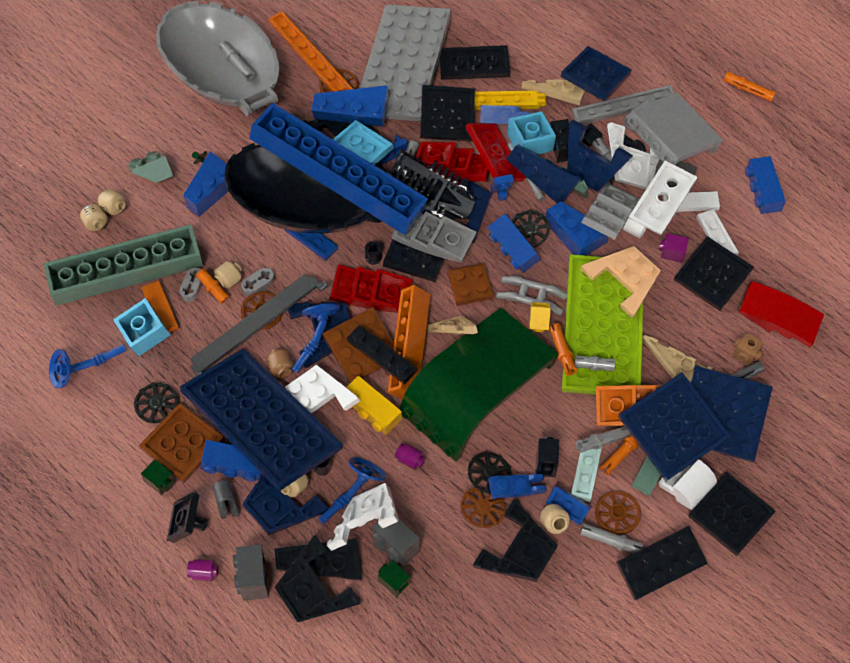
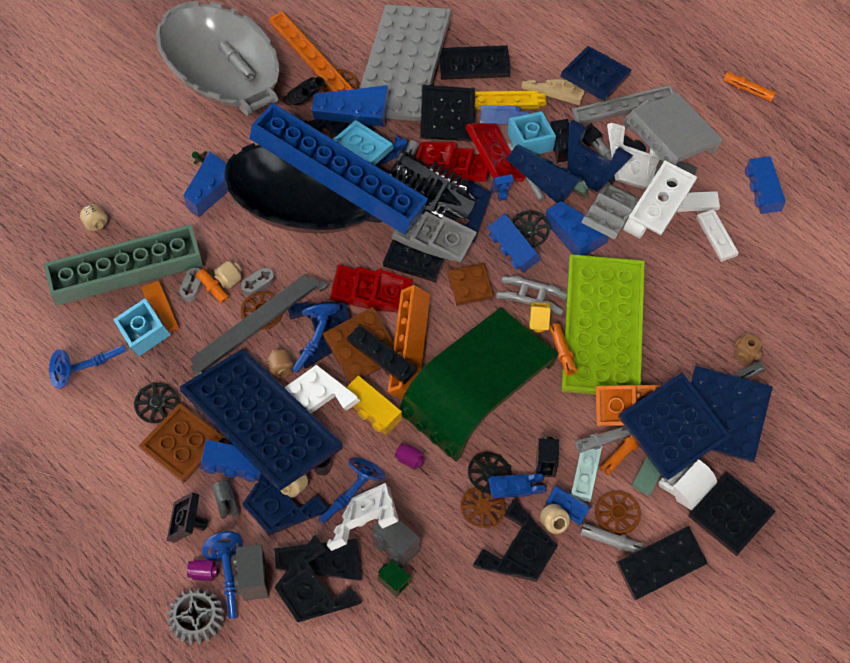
(111, 202): tan head -> none
(152, 167): sand green slope -> none
(158, 477): dark green brick -> none
(187, 616): none -> light grey gear
(224, 554): none -> blue dish
(304, 91): none -> black pin
(316, 242): blue tile -> none
(373, 251): black bush -> none
(455, 325): tan wing -> none
(595, 363): light grey pin -> none
(631, 270): light nougat wing -> none
(672, 359): tan wing -> none
(674, 247): magenta brick -> none
(713, 273): black plate -> none
(781, 313): red slope -> none

